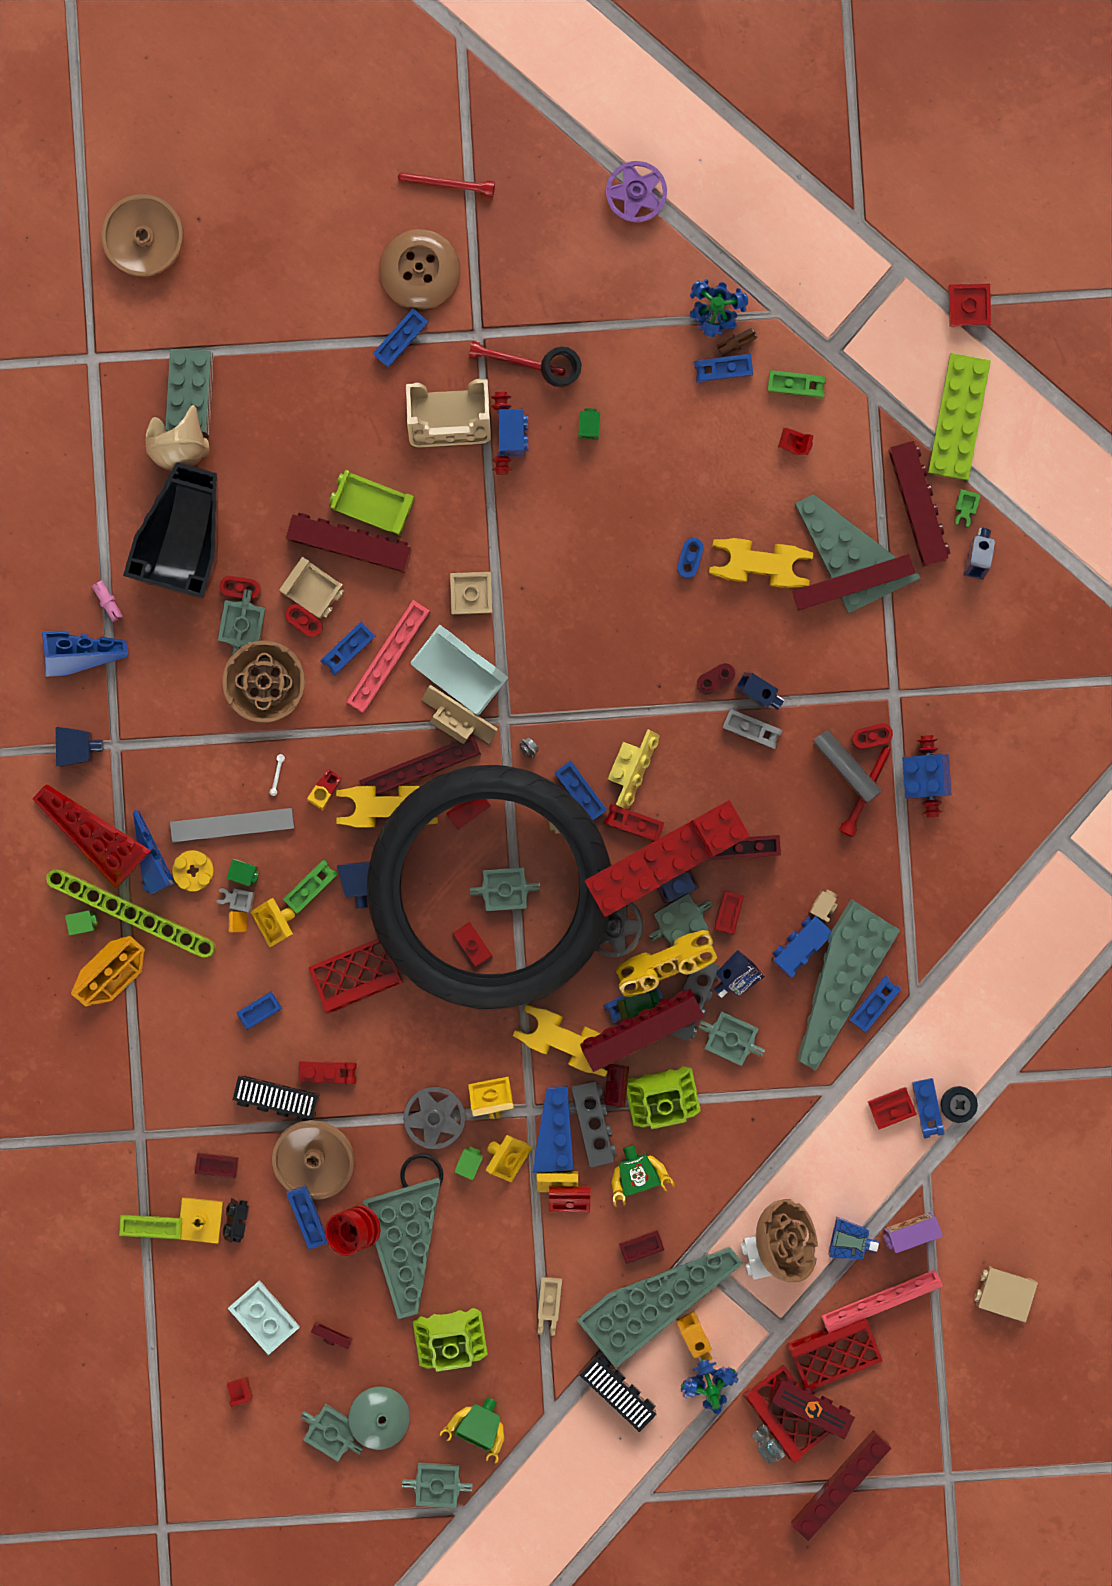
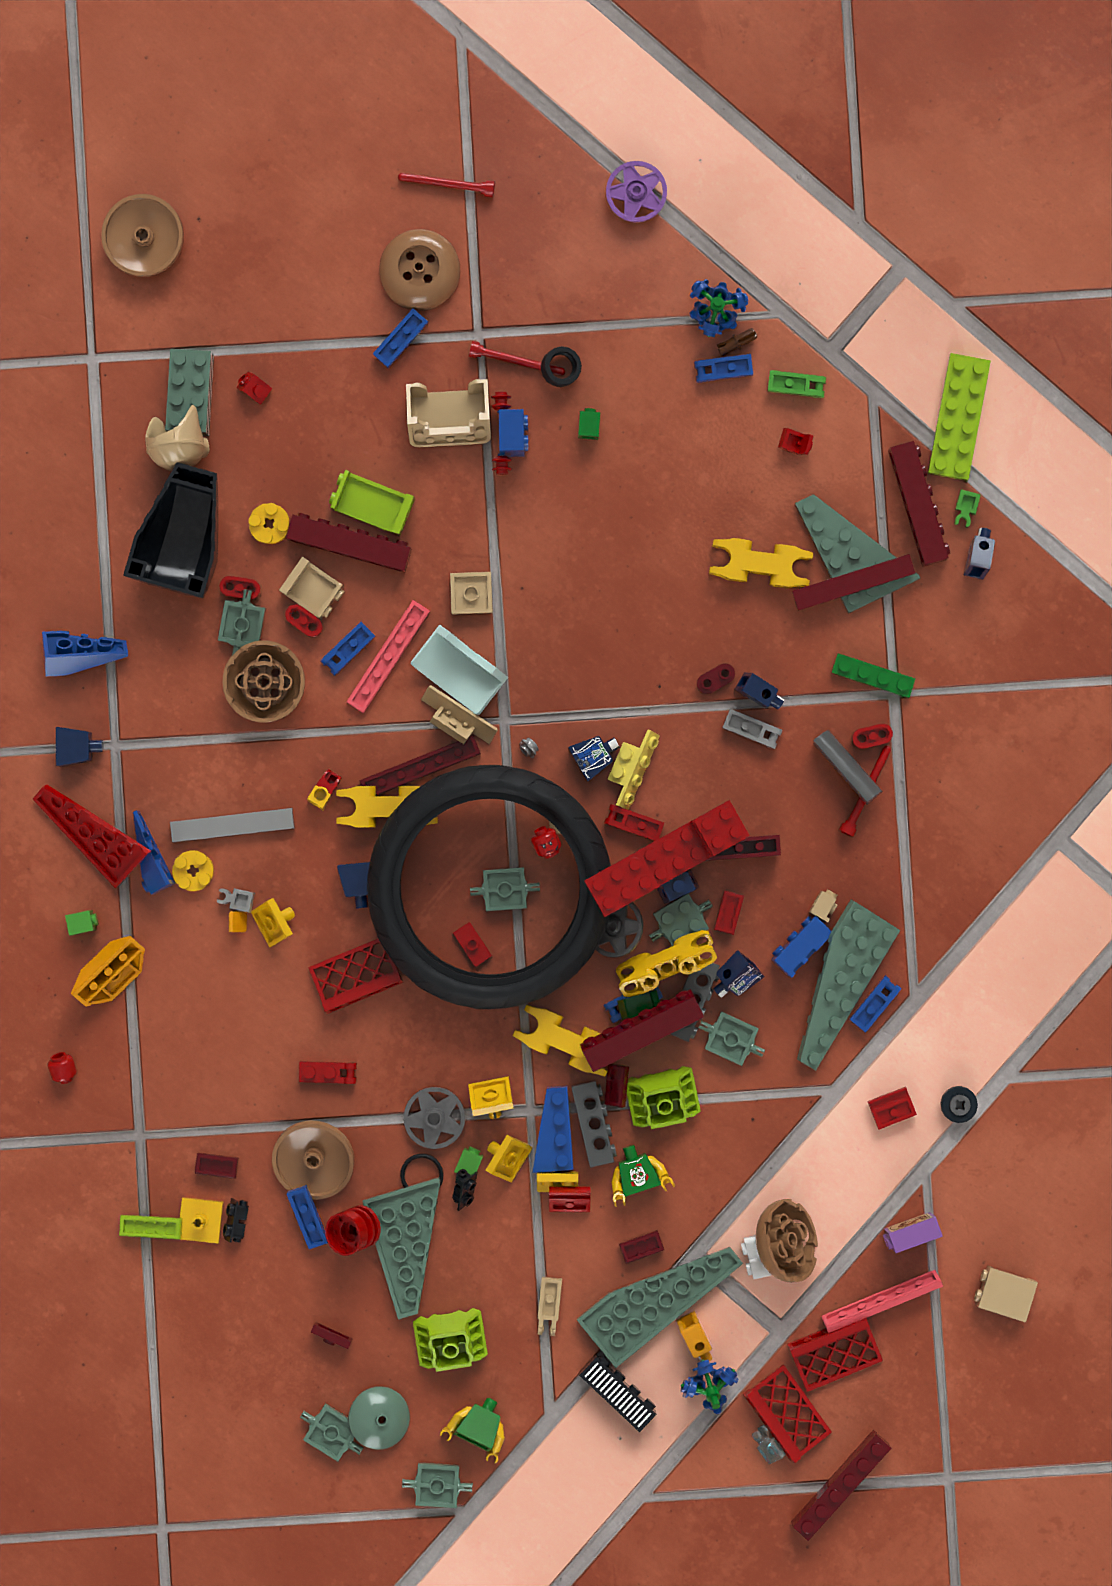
(62, 1067): none -> red head
(107, 601): bright pink pin -> none
(121, 913): lime beam -> none
(239, 1391): red panel -> none
(243, 872): green brick -> none
(253, 387): none -> red bracket
(257, 522): none -> yellow plate
(259, 1010): blue plate -> none
(264, 1317): light aqua plate -> none
(276, 1097): black brick -> none
(280, 758): white hinge -> none
(310, 887): bright green plate -> none
(464, 1188): none -> black hinge
(465, 812): red plate -> none
(546, 842): none -> red head
(580, 790): blue plate -> none
(593, 755): none -> torso
(690, 558): blue plate -> none
(811, 1408): dark red brick -> none
(850, 1240): torso -> none
(873, 675): none -> green plate
(927, 776): blue brick -> none
(928, 1107): blue plate -> none
(969, 305): red plate -> none

